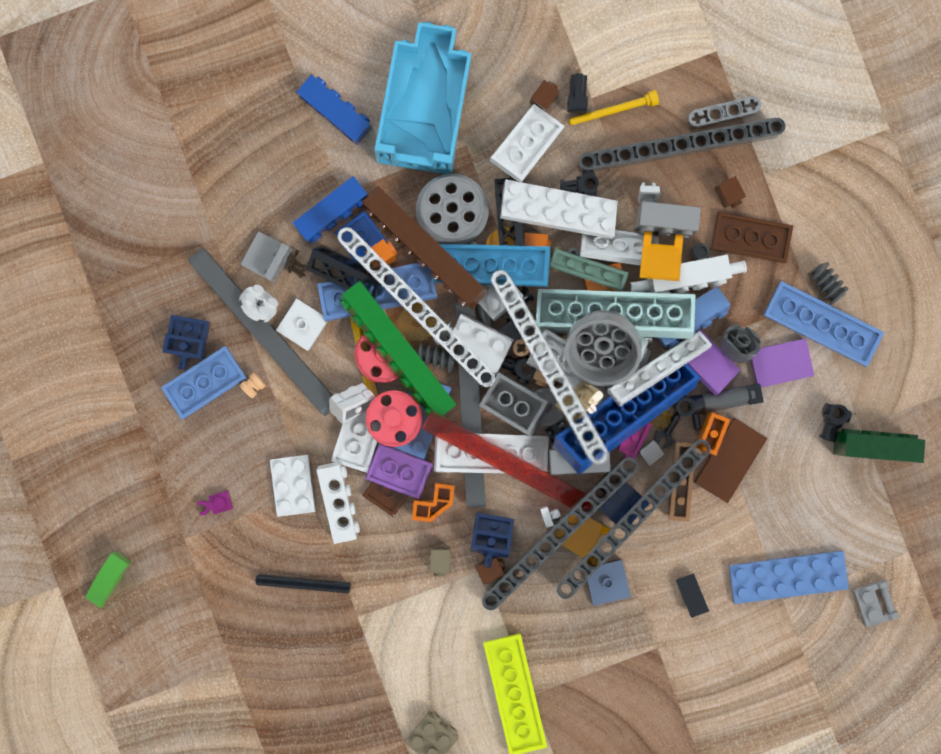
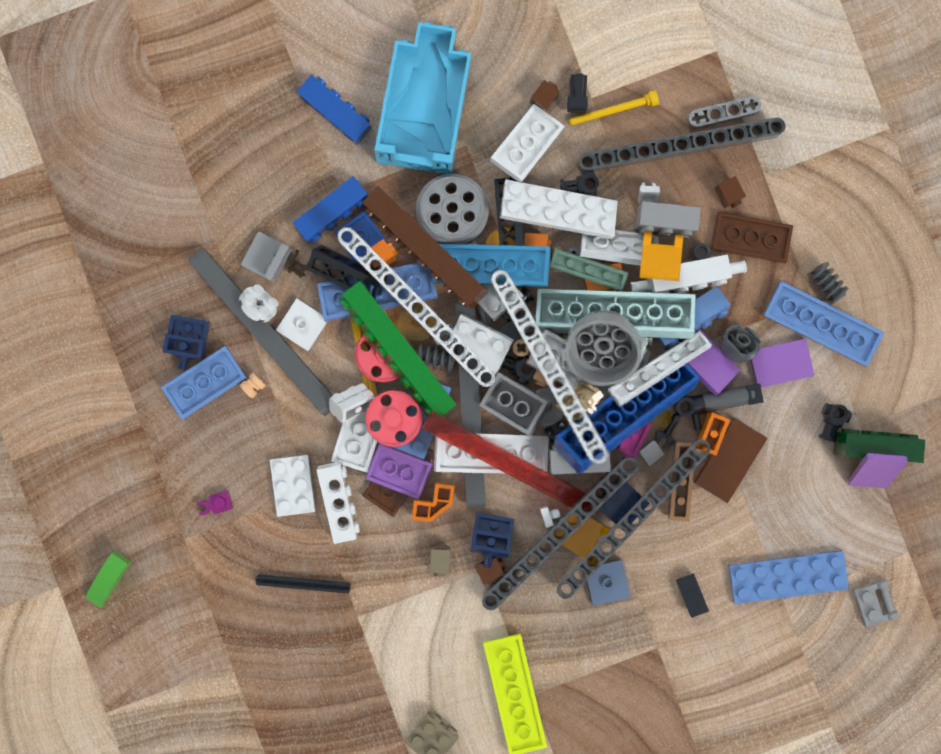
(877, 470): none -> medium lavender tile

